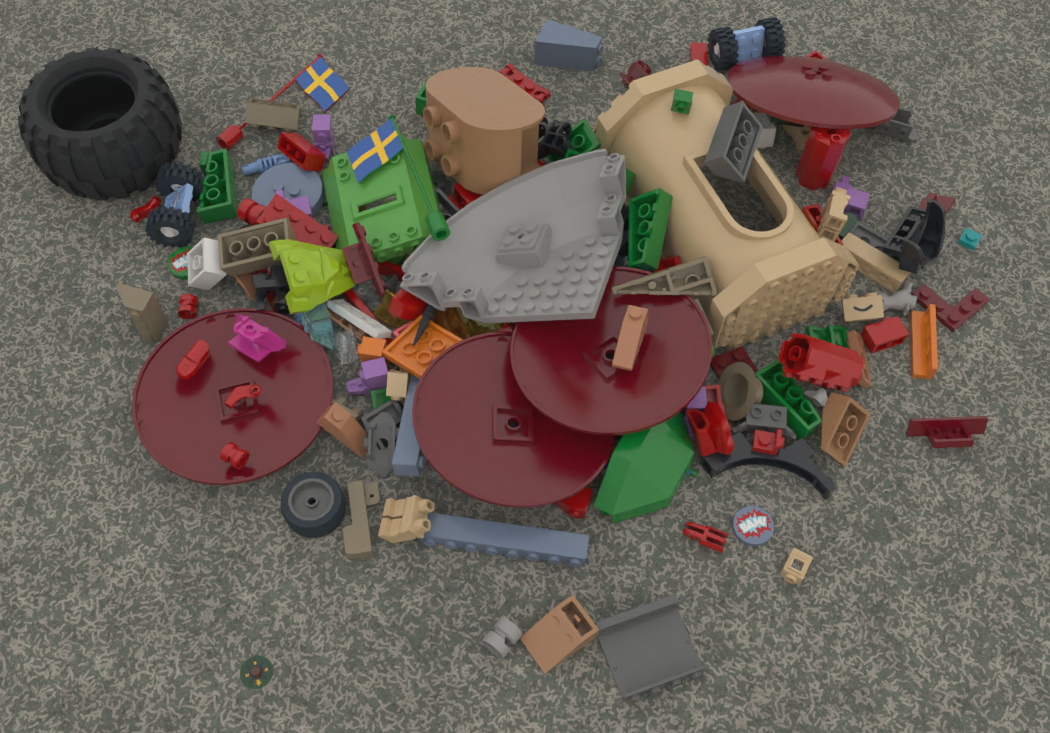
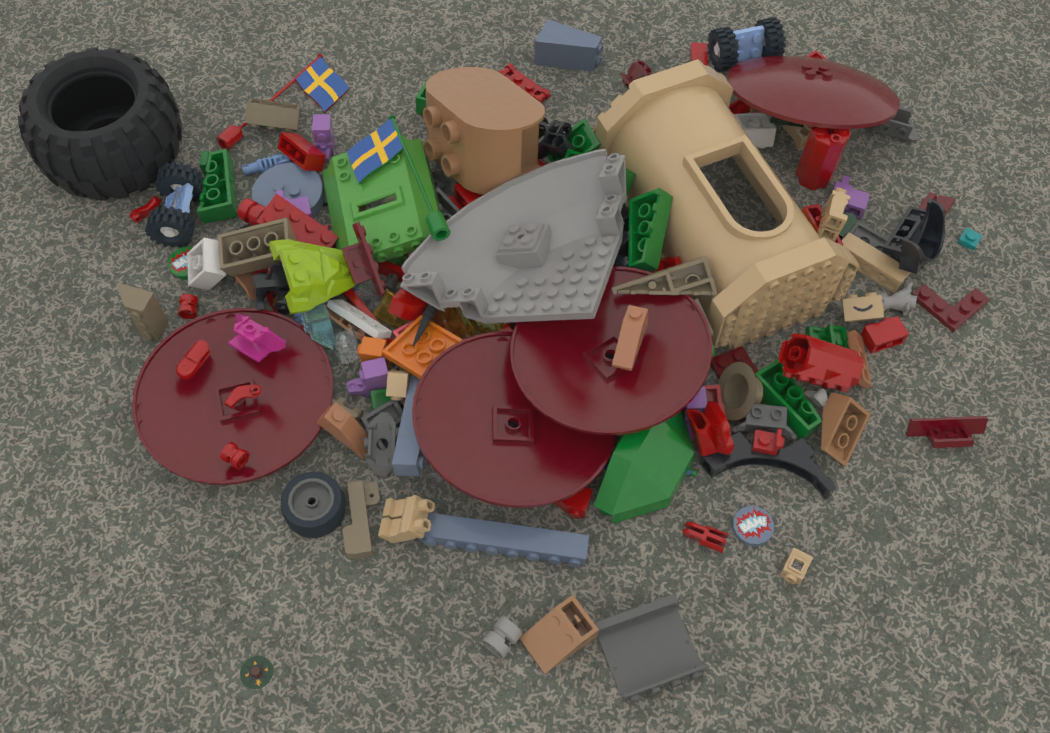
(682, 101): green bracket -> none
(734, 143): dark grey slope -> none
(923, 337): orange fence -> none

